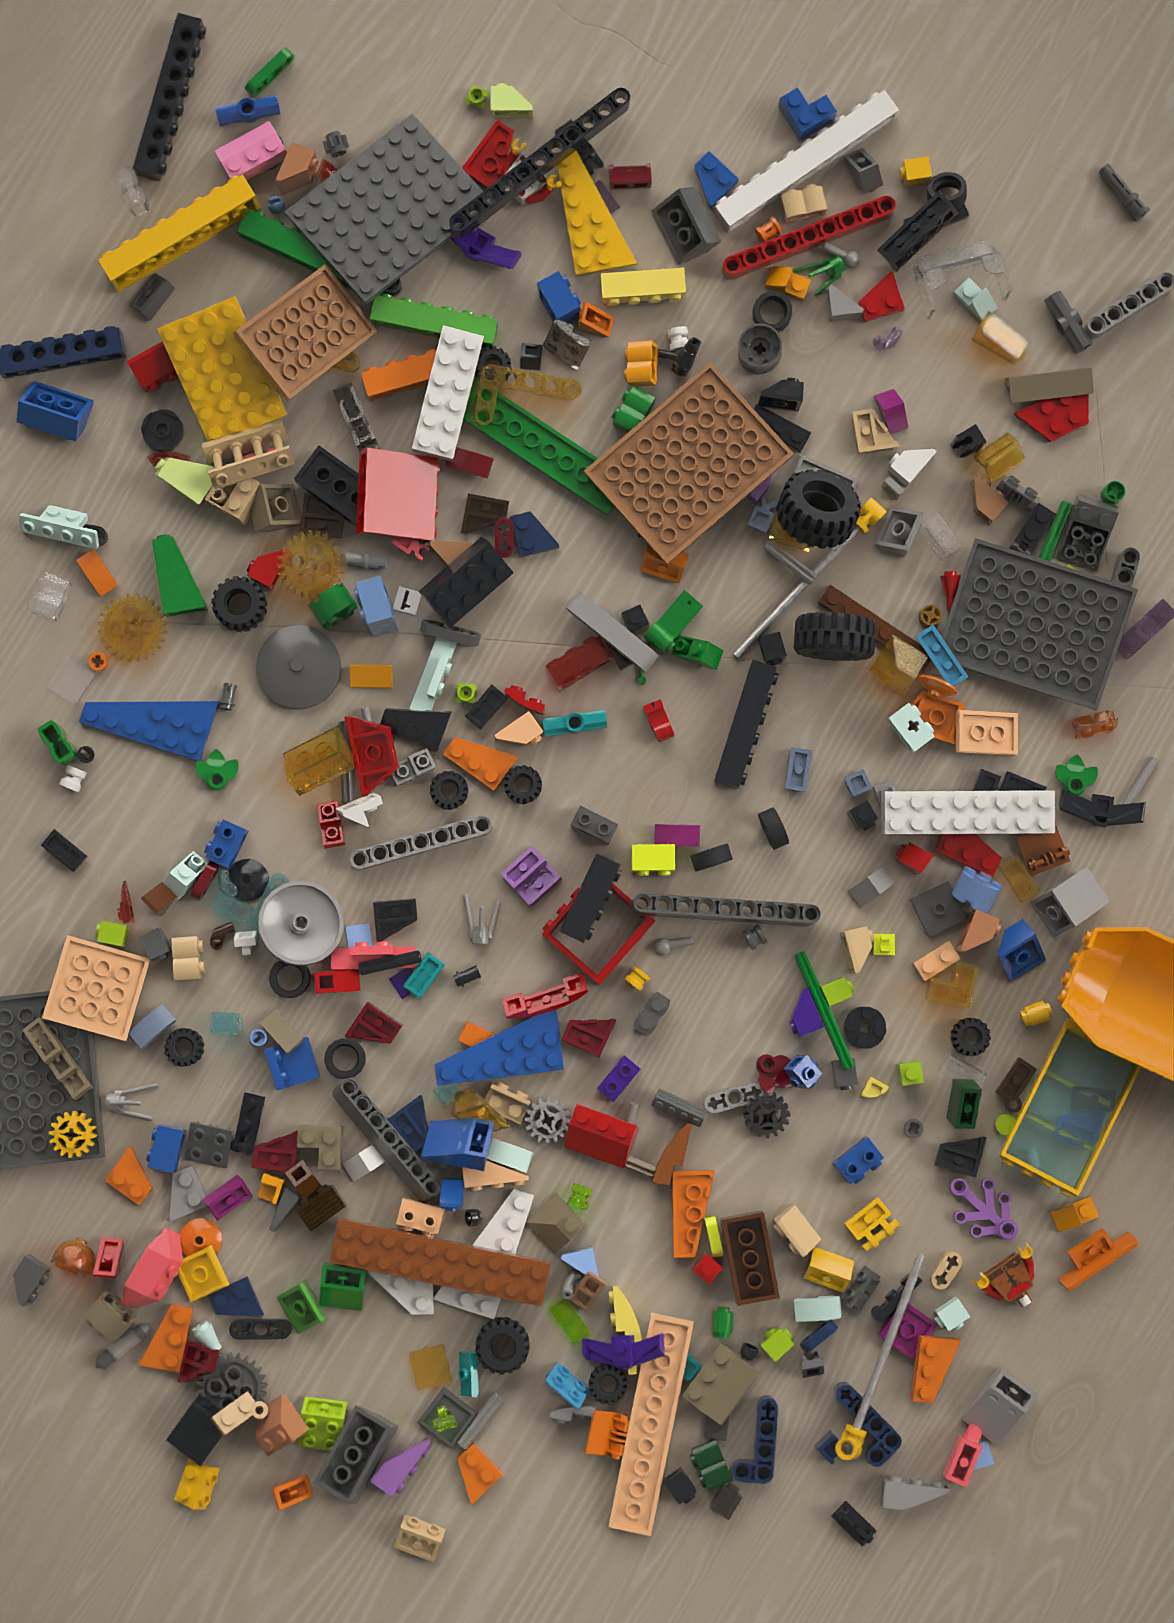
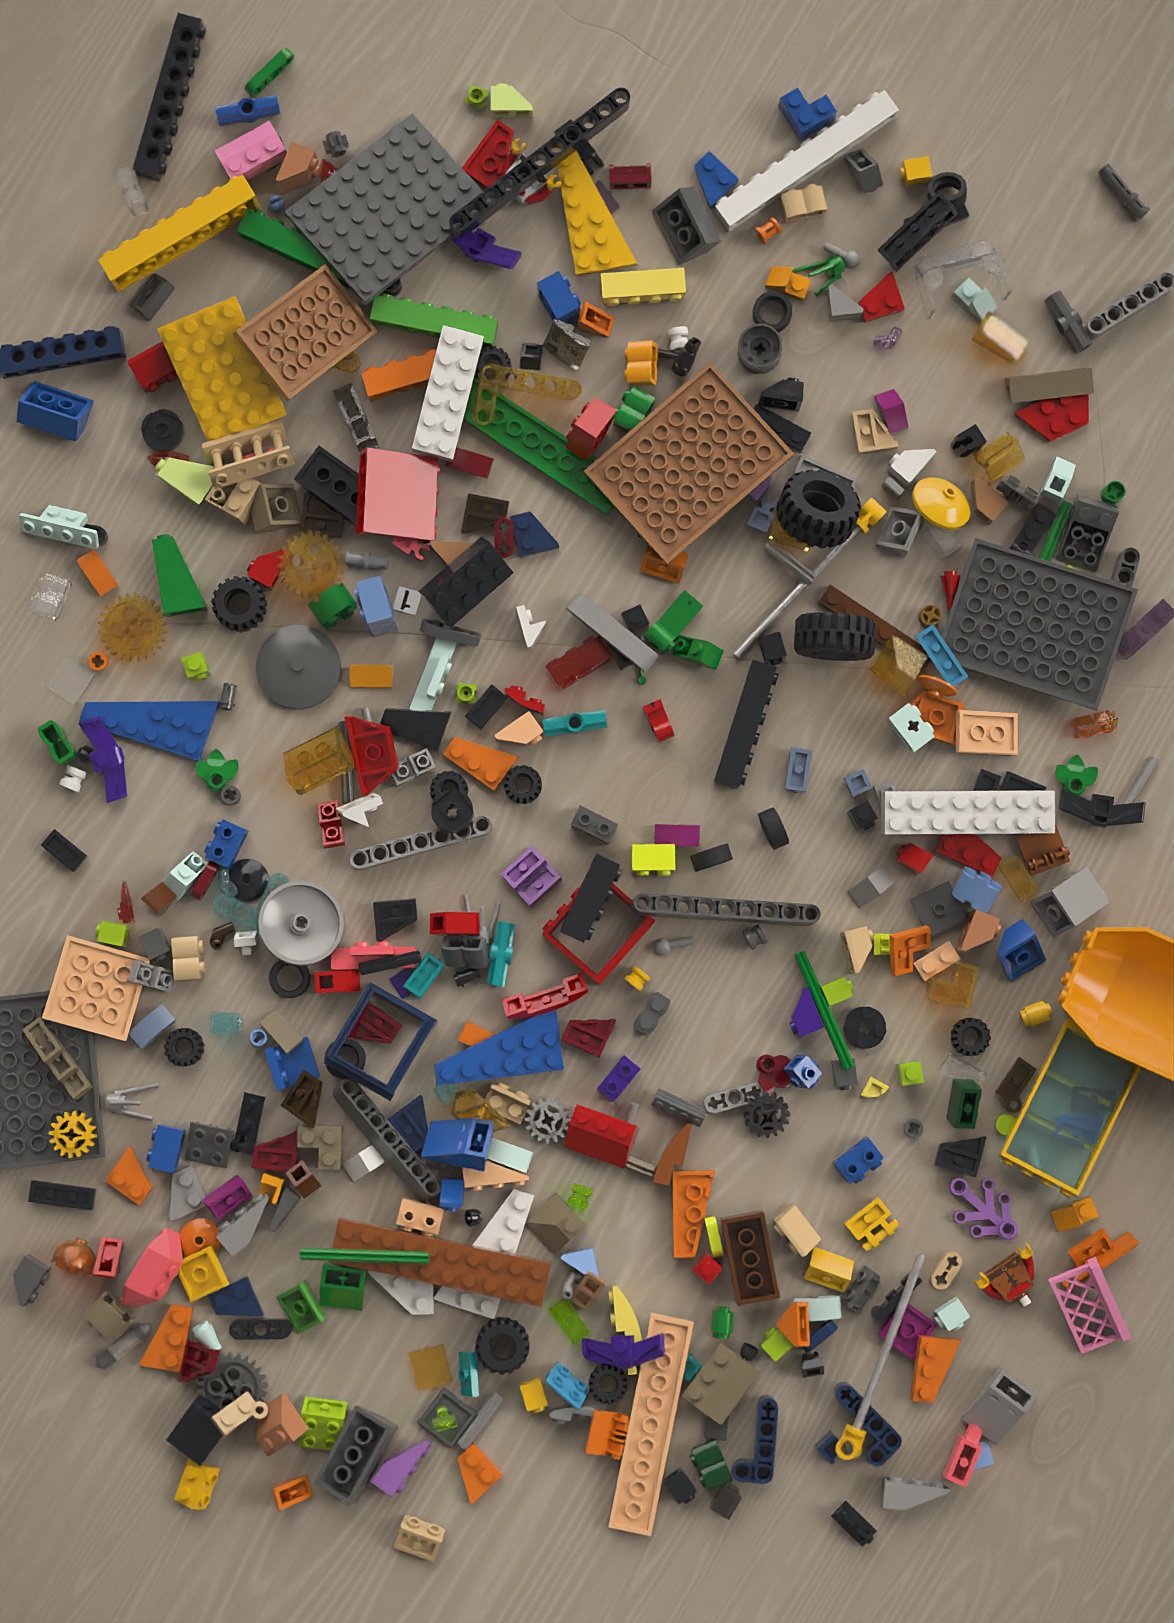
(62, 1195): none -> black plate
(106, 758): none -> dark purple plate
(151, 976): none -> light grey slope
(196, 666): none -> lime brick
(229, 801): none -> dark grey bush
(239, 1231): none -> light grey slope
(304, 1098): none -> dark brown wing
(321, 1207): dark brown brick -> none
(353, 1255): none -> green axle
(358, 933): light blue sticker -> none
(384, 1090): none -> dark blue piece
(440, 809): none -> black plate
(454, 923): none -> red slope
(465, 951): none -> dark grey brick
(501, 954): none -> teal piece
(530, 632): none -> white slope
(534, 1395): none -> yellow brick
(590, 428): none -> red brick
(795, 1324): none -> orange slope
(816, 230): red beam -> none
(902, 948): none -> orange plate
(941, 503): none -> yellow dish
(1058, 480): none -> light aqua slope
(1103, 1294): none -> bright pink fence

